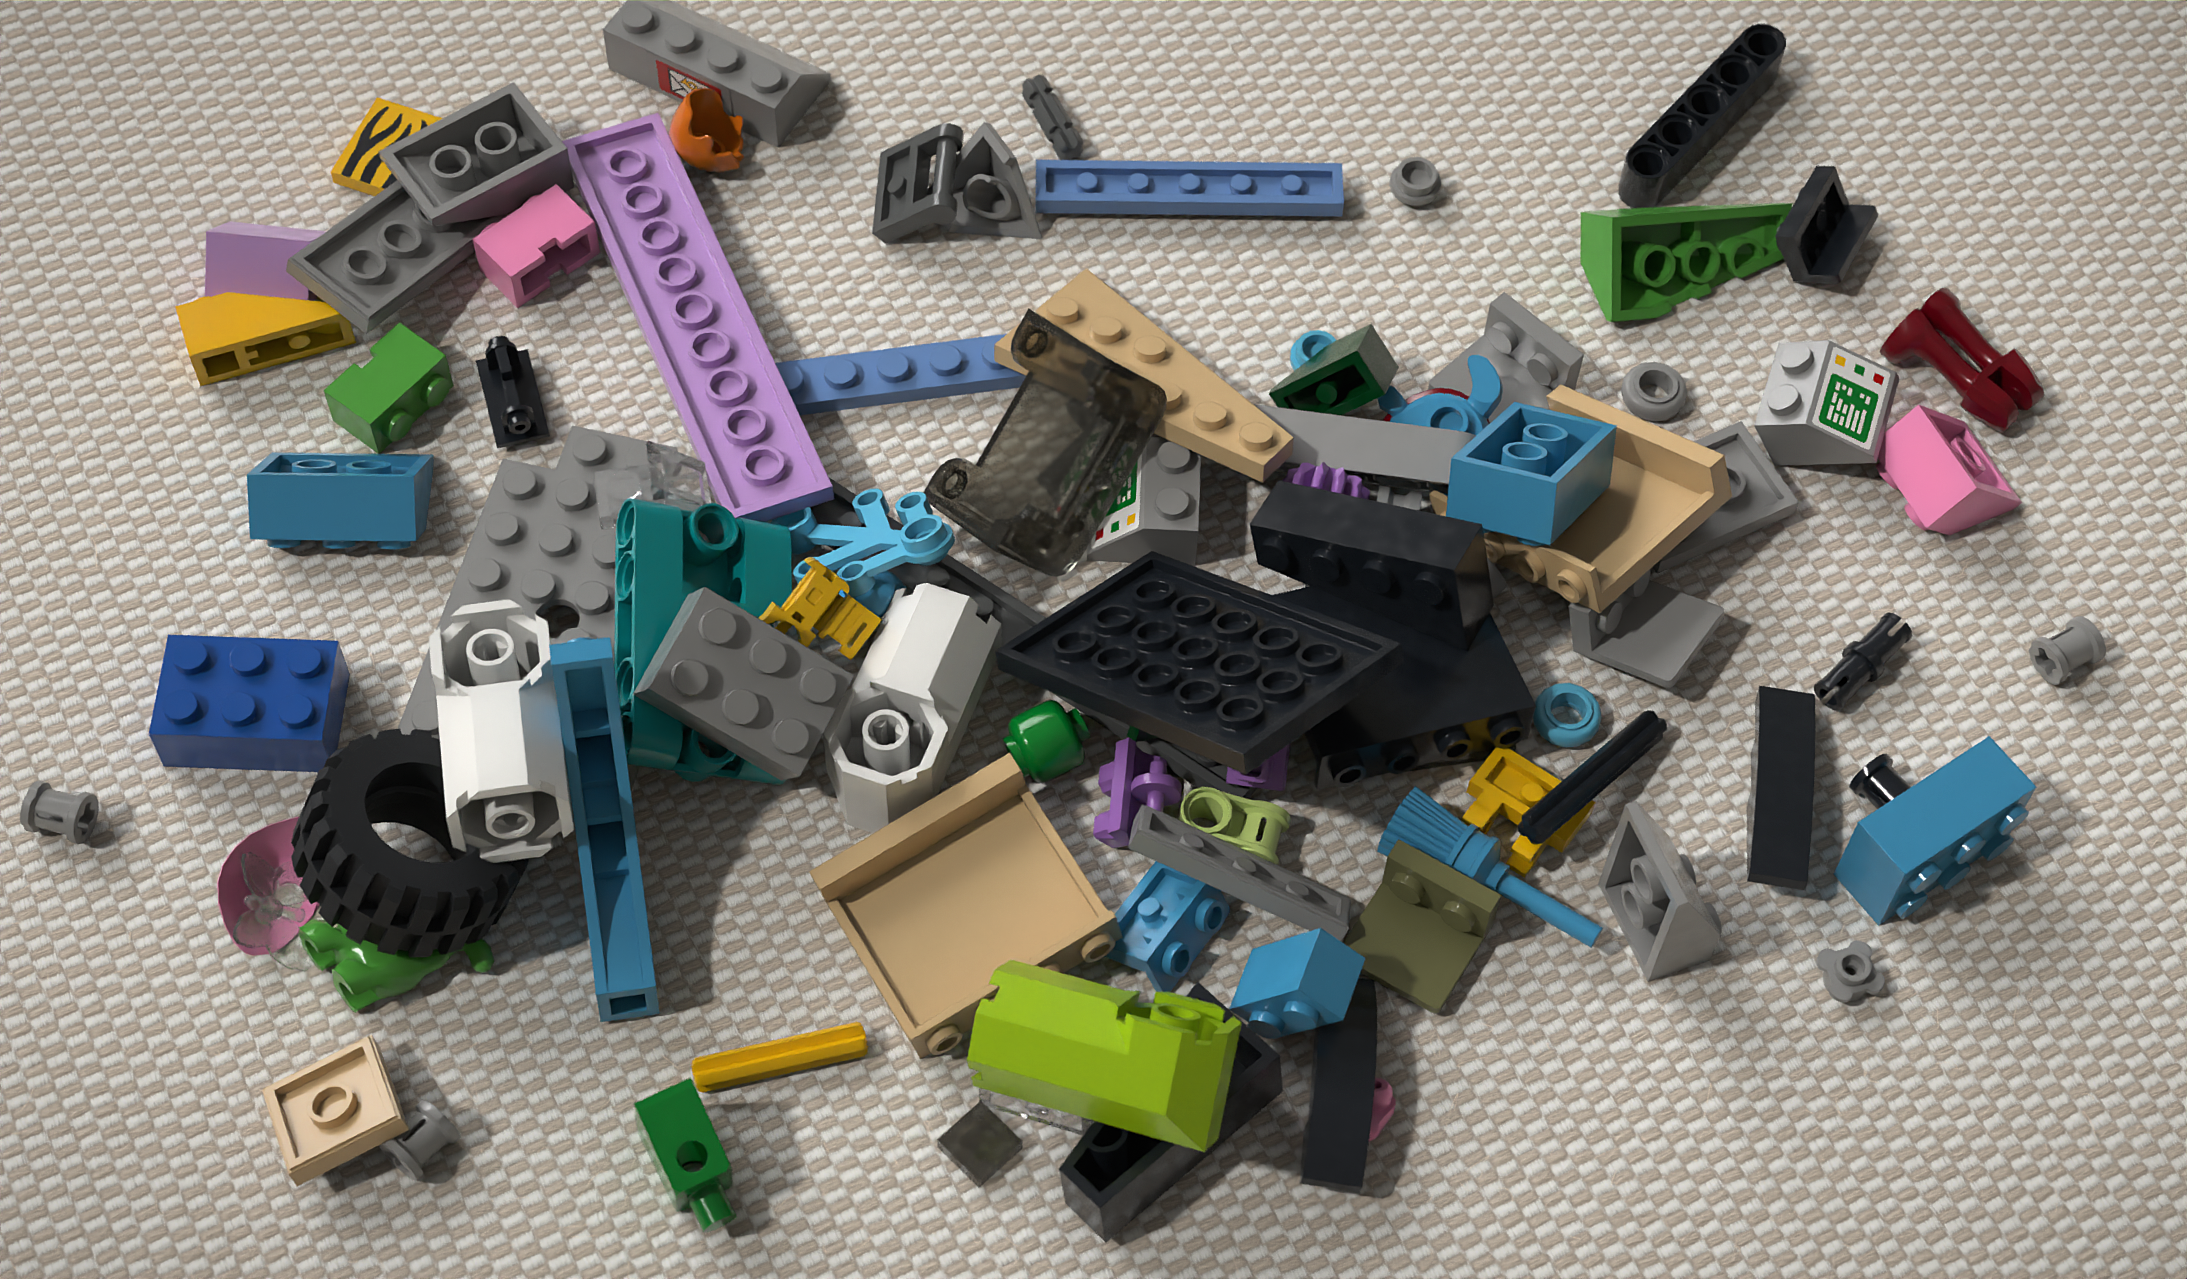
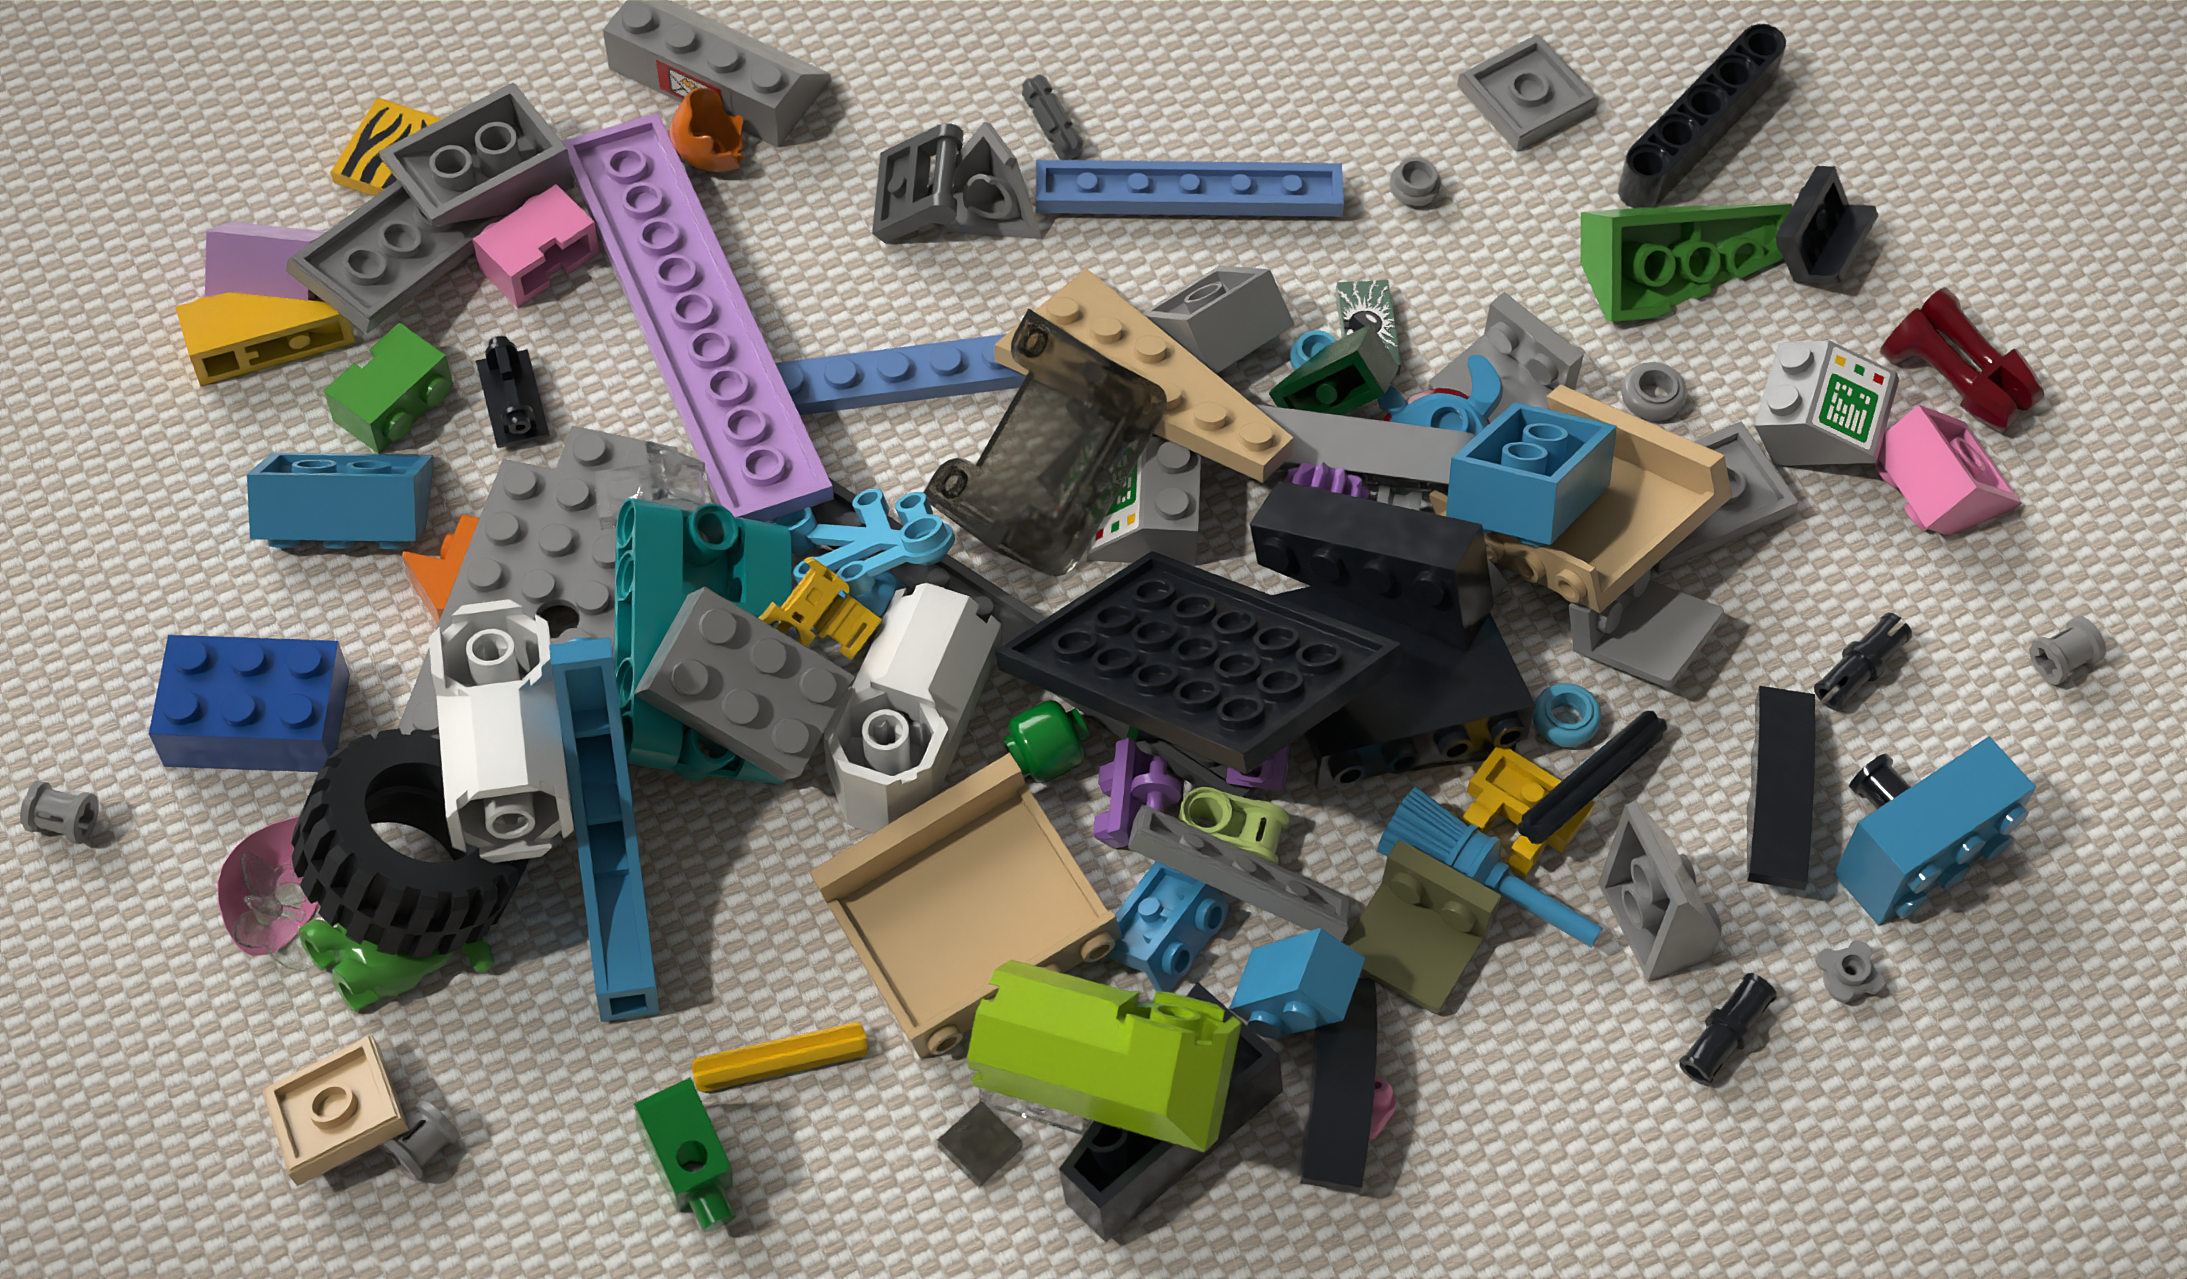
(435, 577): none -> orange slope
(1224, 316): none -> light grey slope
(1366, 304): none -> tile
(1527, 92): none -> light grey tile
(1727, 1029): none -> black pin

